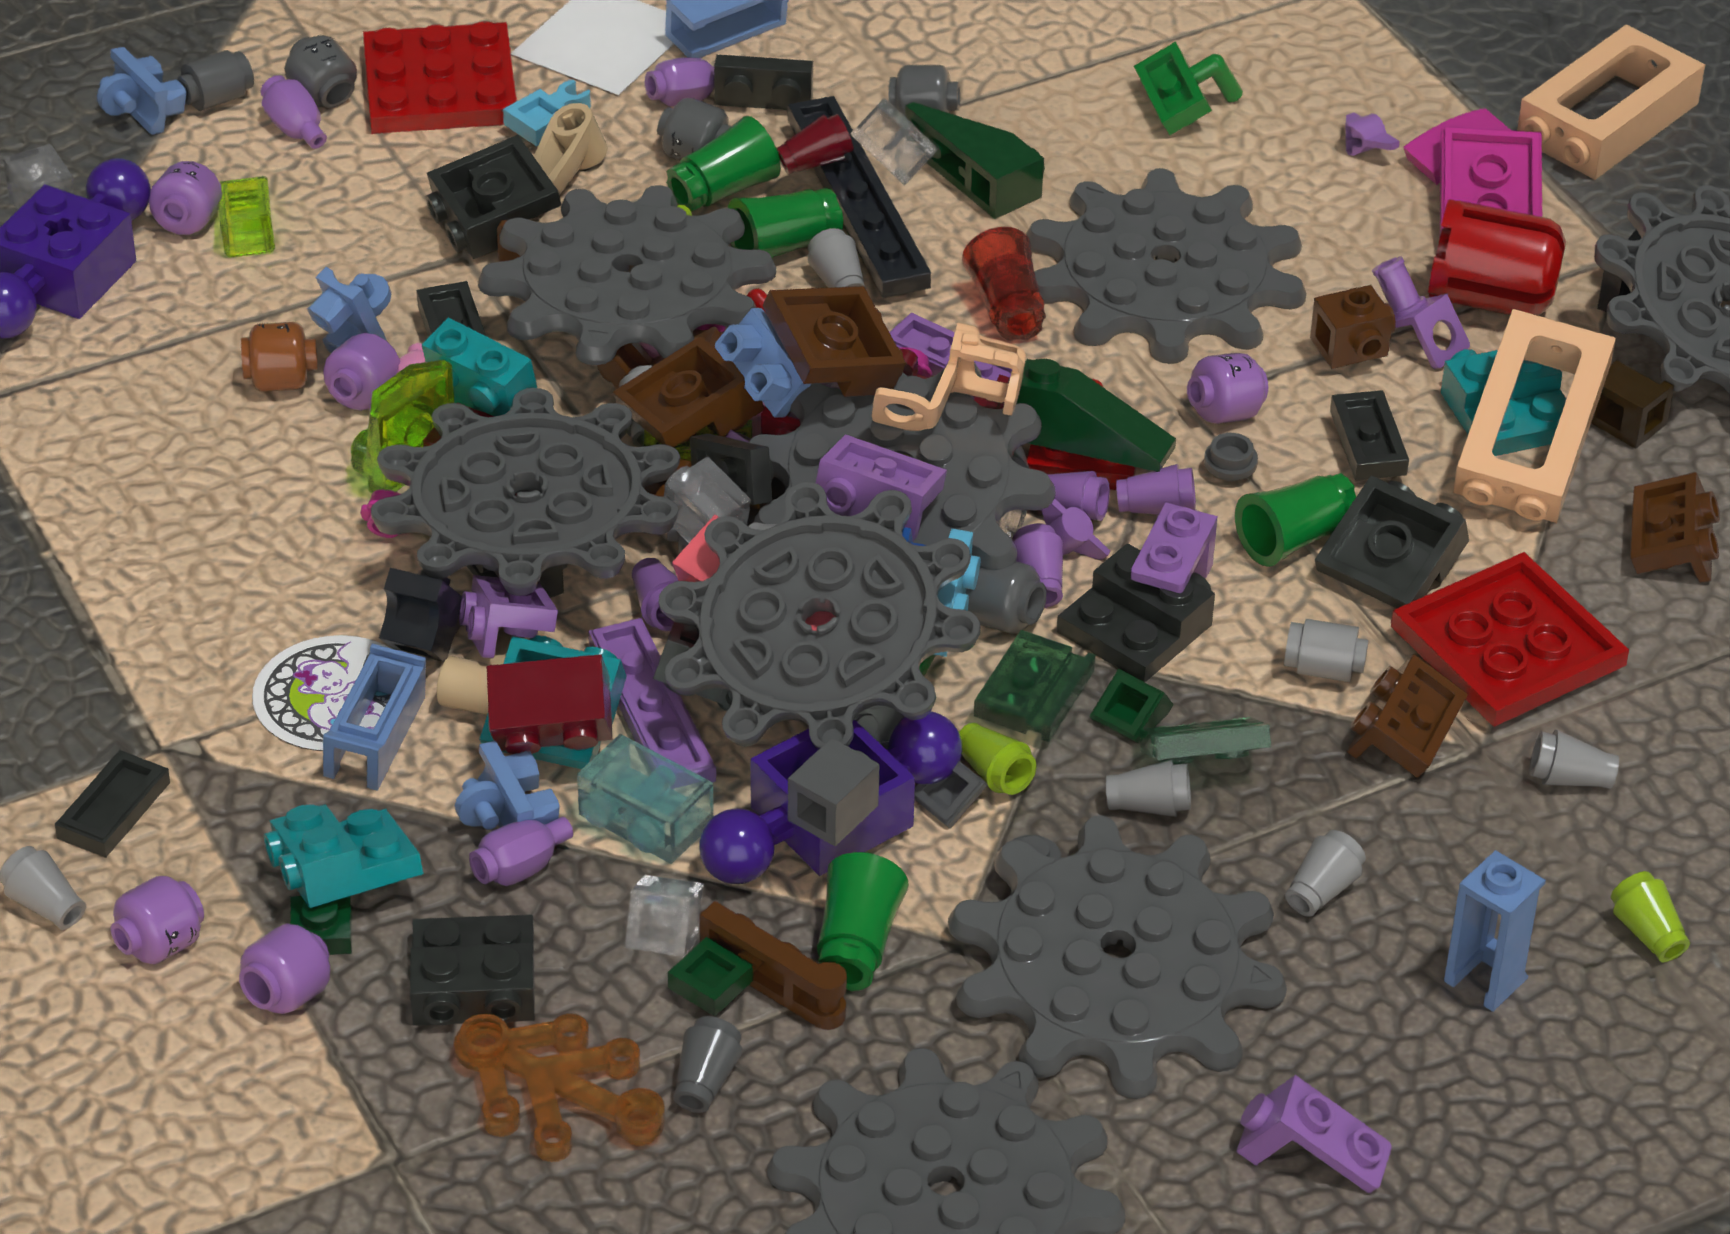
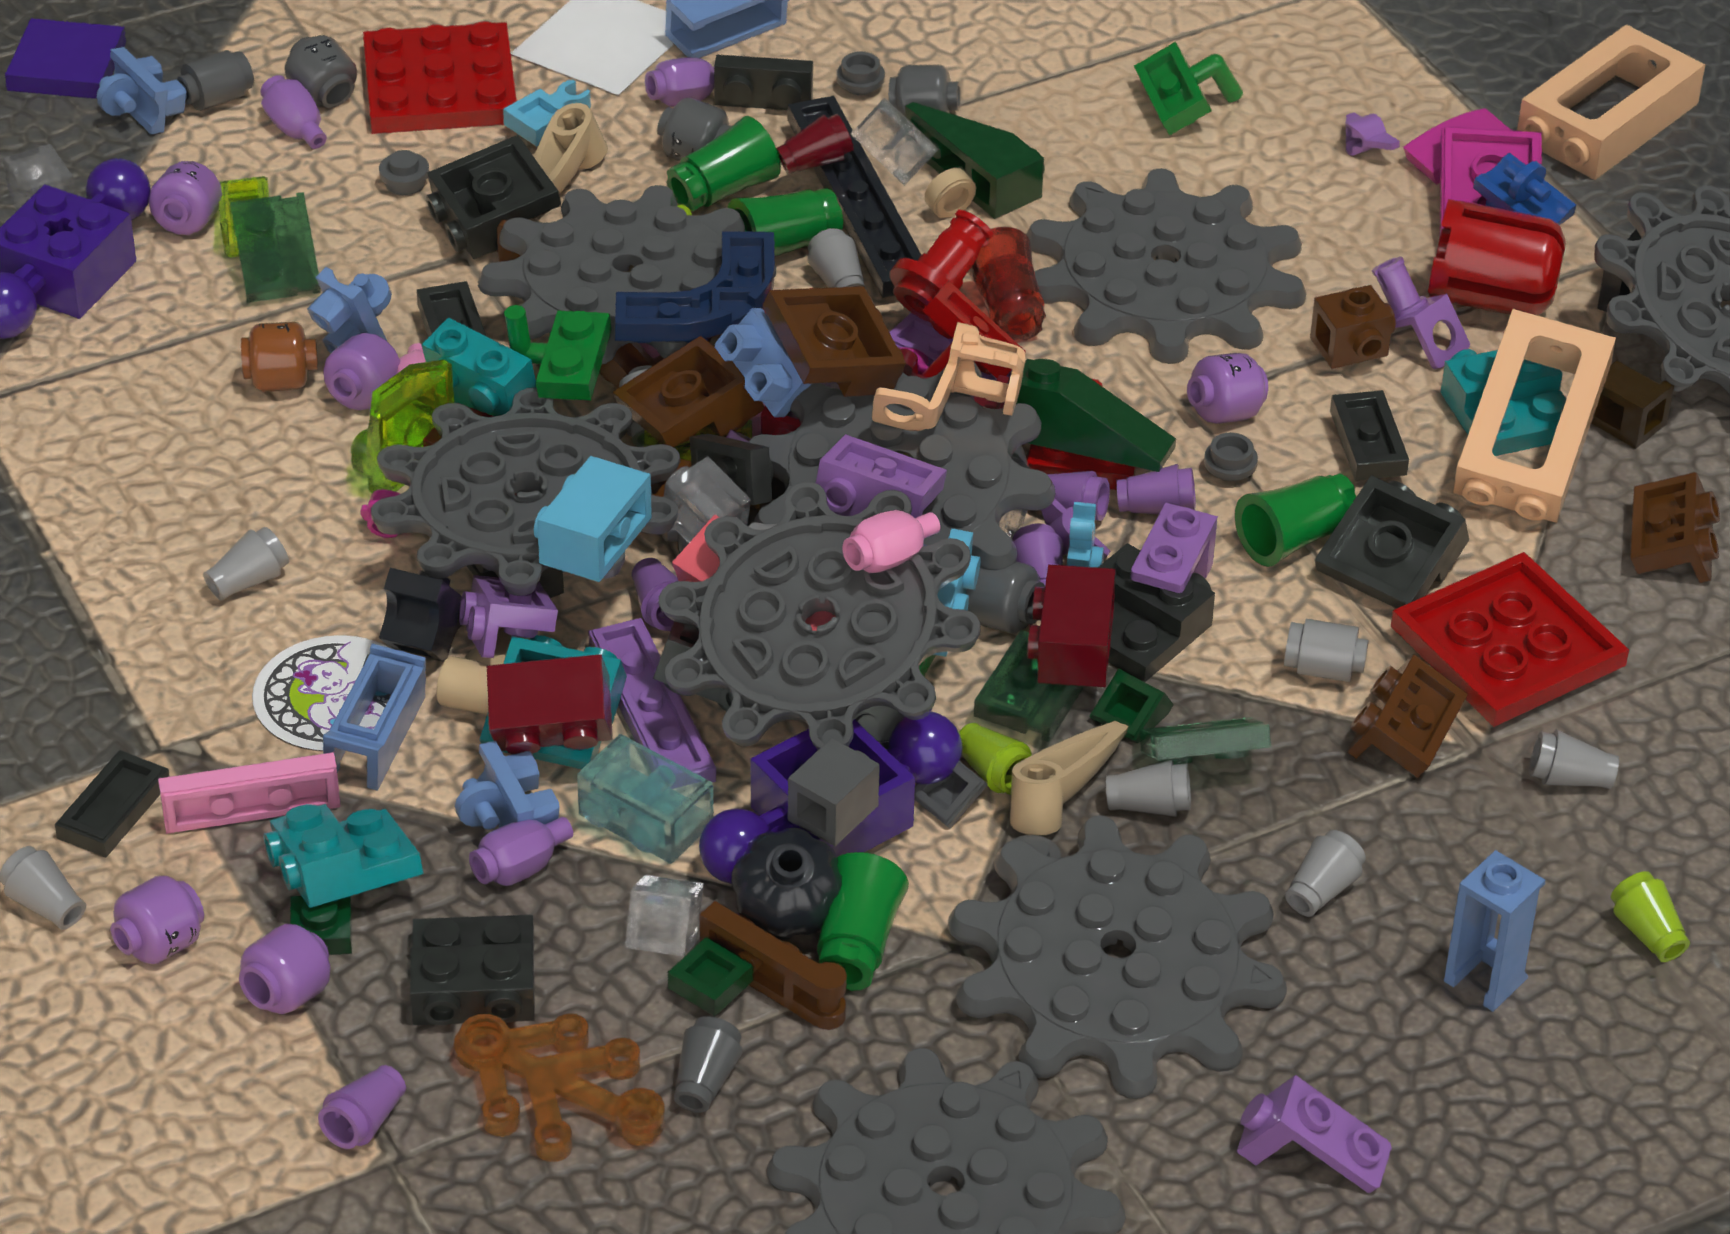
(63, 58): none -> dark purple tile
(248, 563): none -> light grey cone
(248, 792): none -> bright pink tile
(274, 247): none -> clear green plate
(358, 1109): none -> medium lavender cone
(404, 172): none -> dark grey plate
(570, 357): none -> green plate
(593, 518): none -> medium azure brick
(706, 310): none -> dark blue plate
(786, 882): none -> black plant
(860, 73): none -> dark grey plate
(888, 540): none -> bright pink plant
(945, 261): none -> red piece
(948, 309): none -> red plate
(950, 192): none -> tan tile
(1056, 774): none -> tan piece
(1074, 625): none -> dark red brick
(1082, 537): none -> medium azure plate
(1523, 190): none -> blue hips

